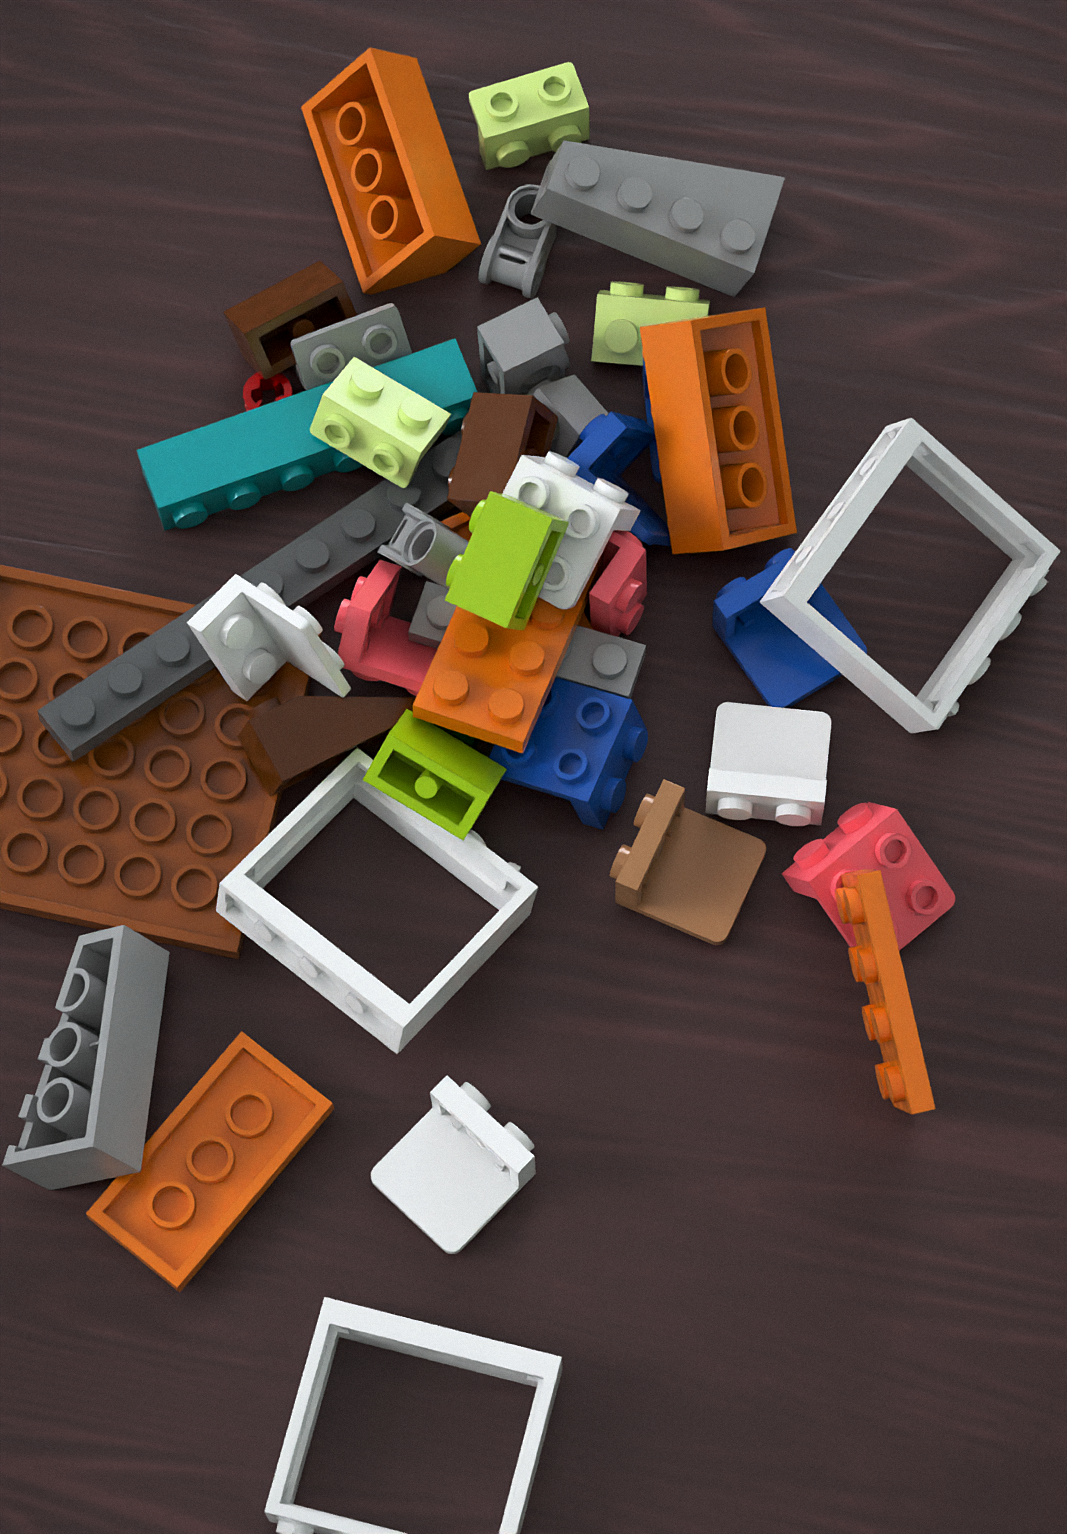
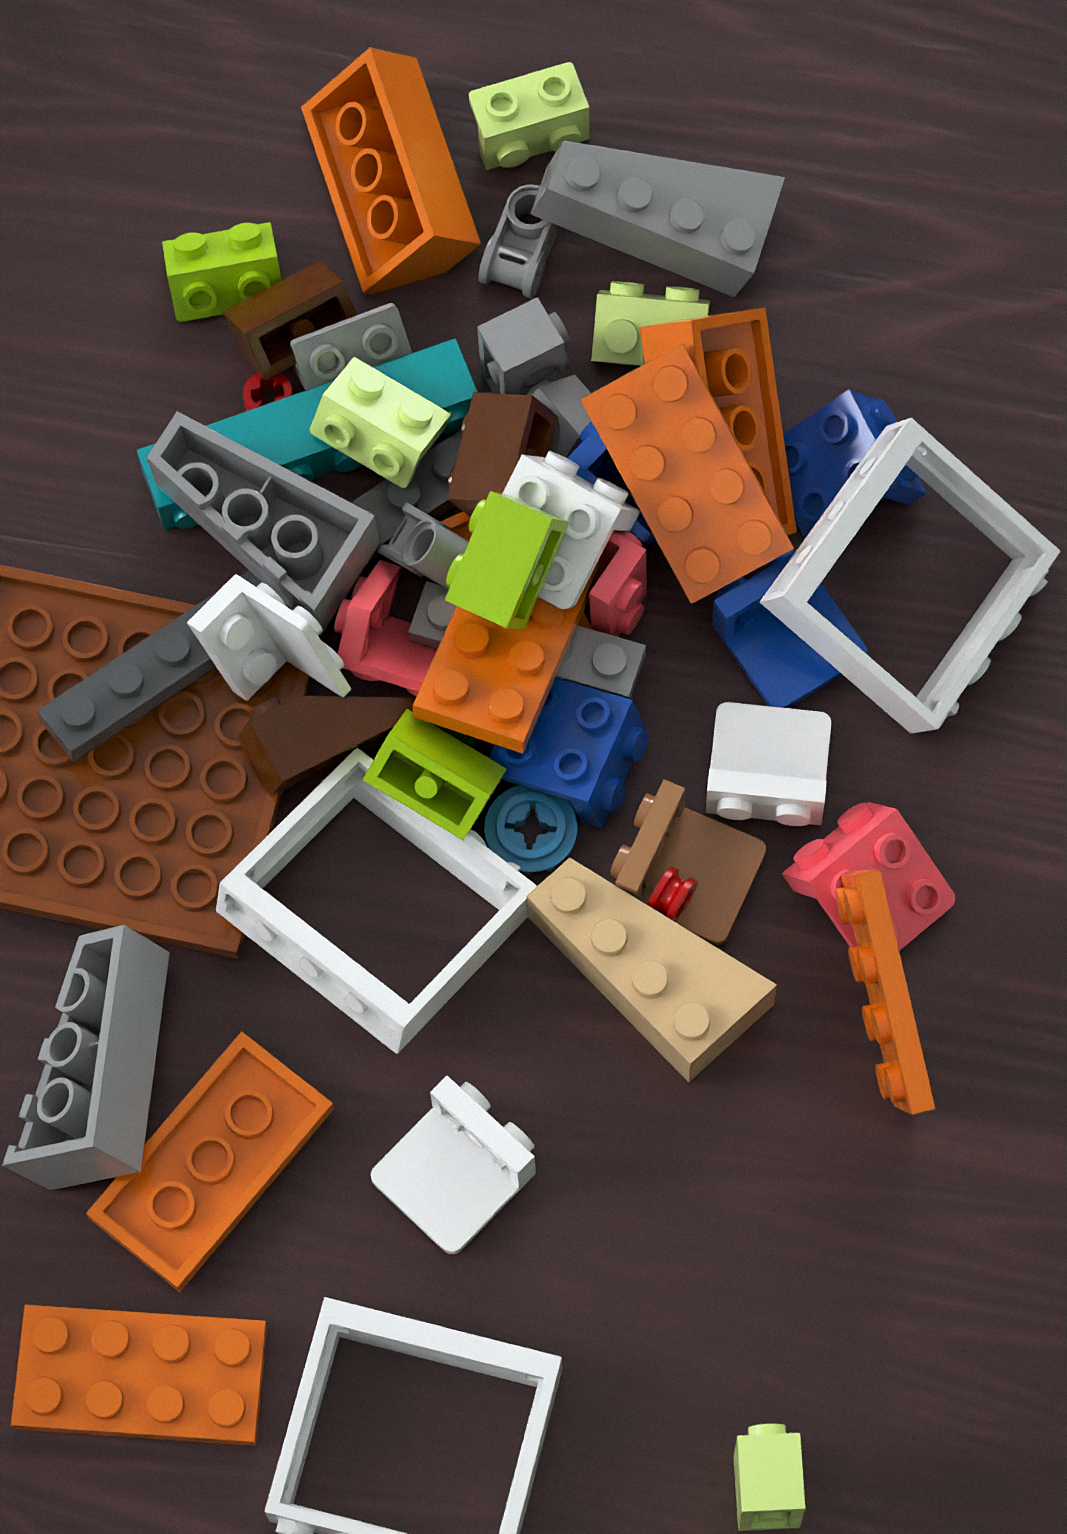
(139, 1375): none -> orange plate
(219, 269): none -> lime bracket
(266, 516): none -> light grey wedge
(512, 811): none -> dark azure gear
(654, 971): none -> tan wedge
(672, 894): none -> red bush
(687, 473): none -> orange plate
(769, 1478): none -> yellowish green brick
(828, 449): none -> blue bracket

